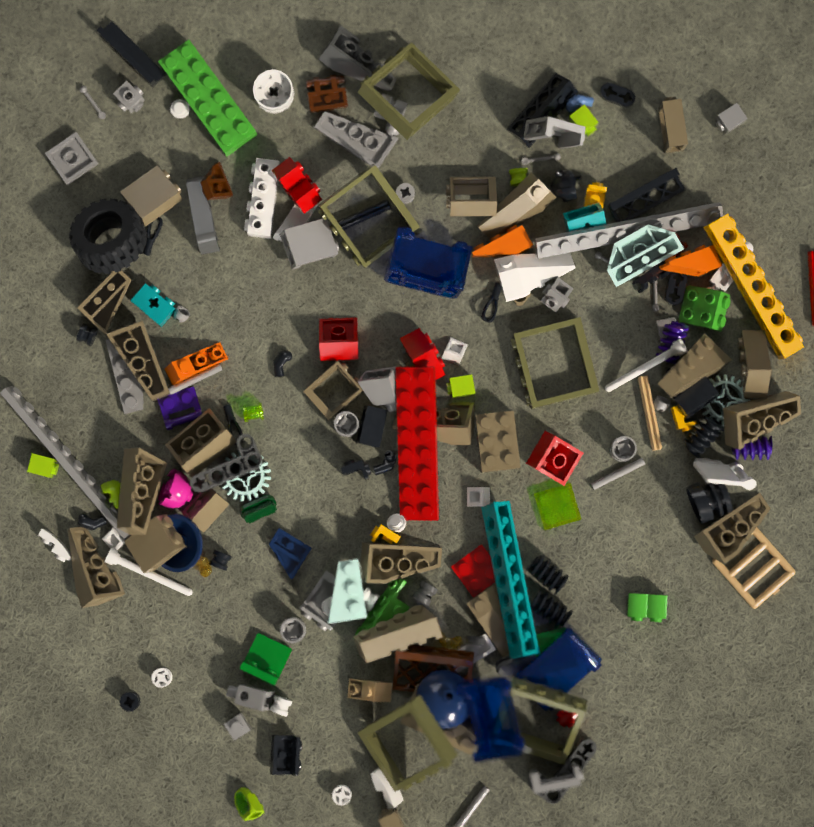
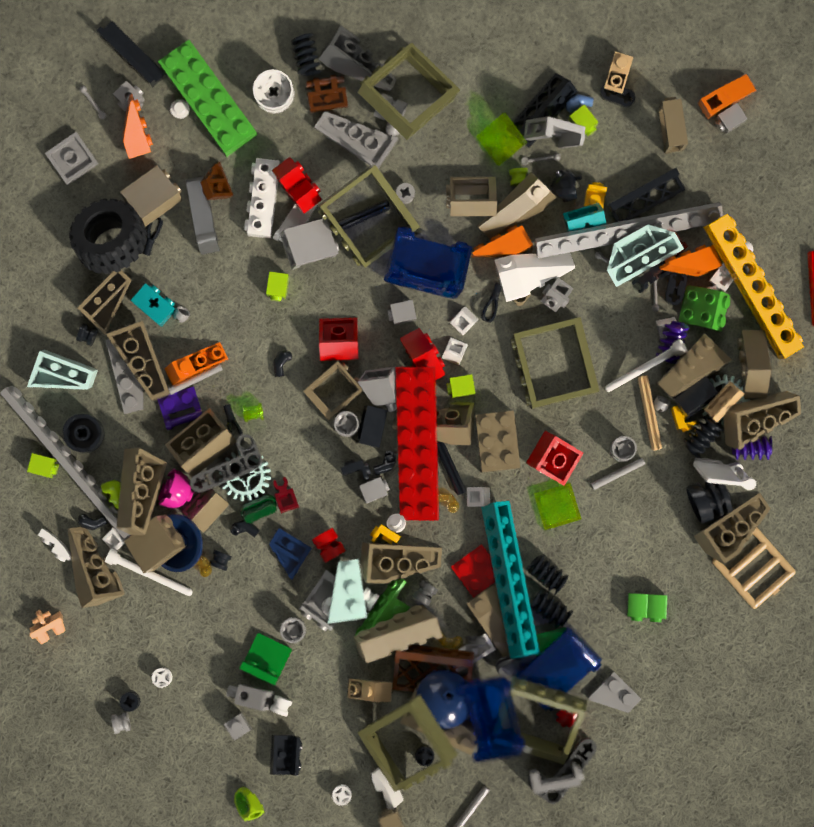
(44, 623): none -> light nougat hips
(60, 372): none -> light aqua wedge
(72, 434): none -> black brick
(121, 722): none -> light grey wheel
(134, 135): none -> orange slope
(242, 526): none -> black arm
(277, 286): none -> lime brick
(285, 498): none -> dark red plate
(304, 55): none -> black piece
(328, 545): none -> red wheel
(374, 489): none -> light grey brick
(402, 312): none -> light grey brick
(423, 758): none -> black wheel
(450, 468): none -> black axle
(450, 501): none -> clear yellow arm
(464, 320): none -> white slope
(501, 139): none -> clear neon green plate
(615, 694): none -> light grey wing
(618, 72): none -> tan slope
(724, 401): none -> tan panel
(726, 96): none -> orange slope

